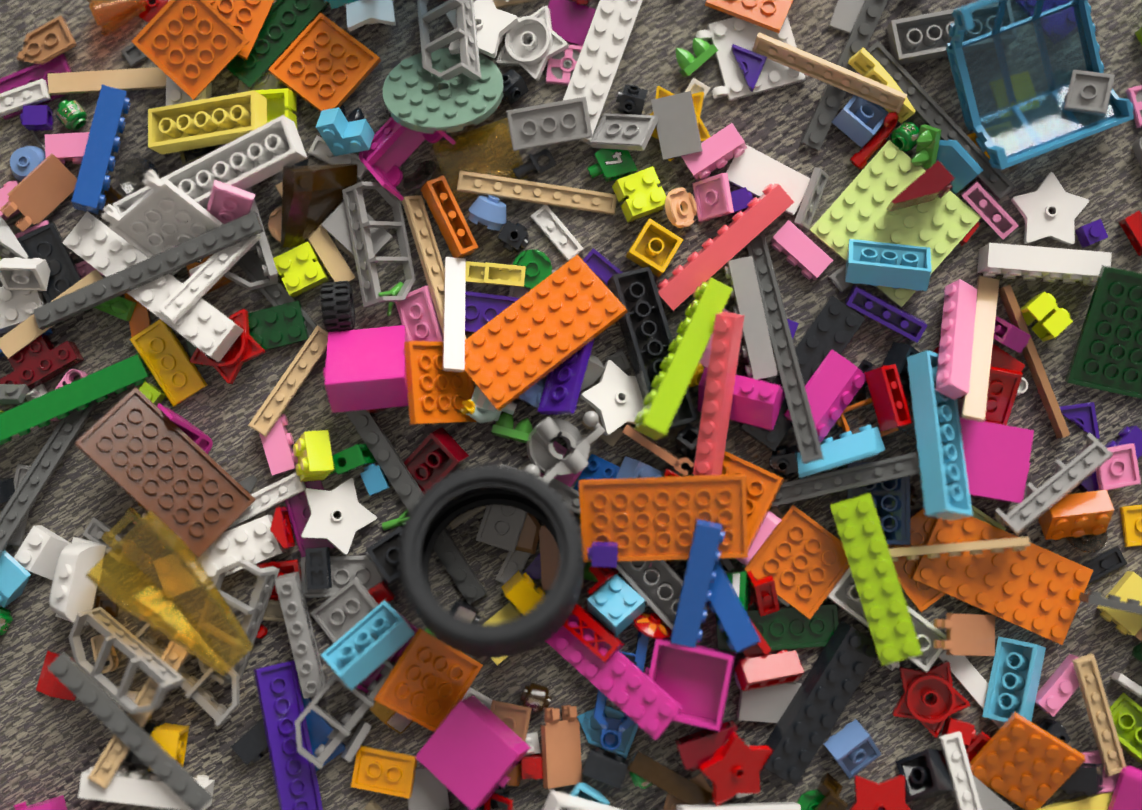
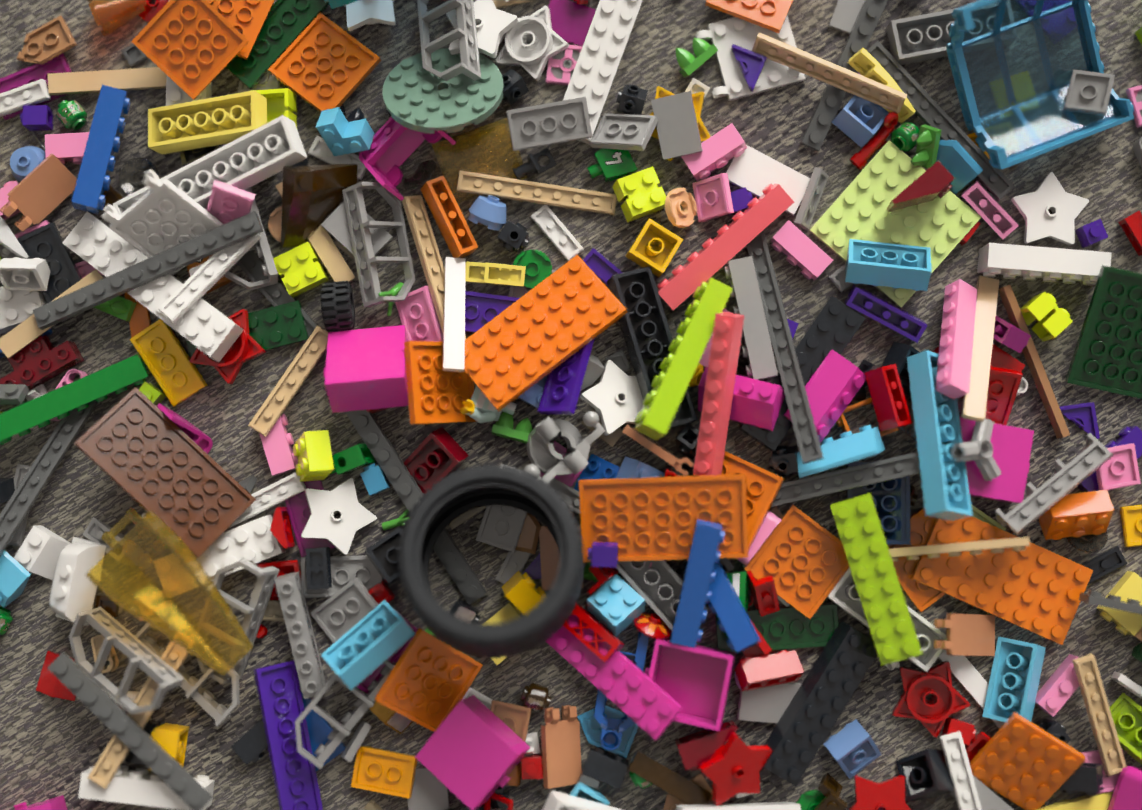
(588, 781): none -> dark grey tile
(979, 450): none -> light grey piece

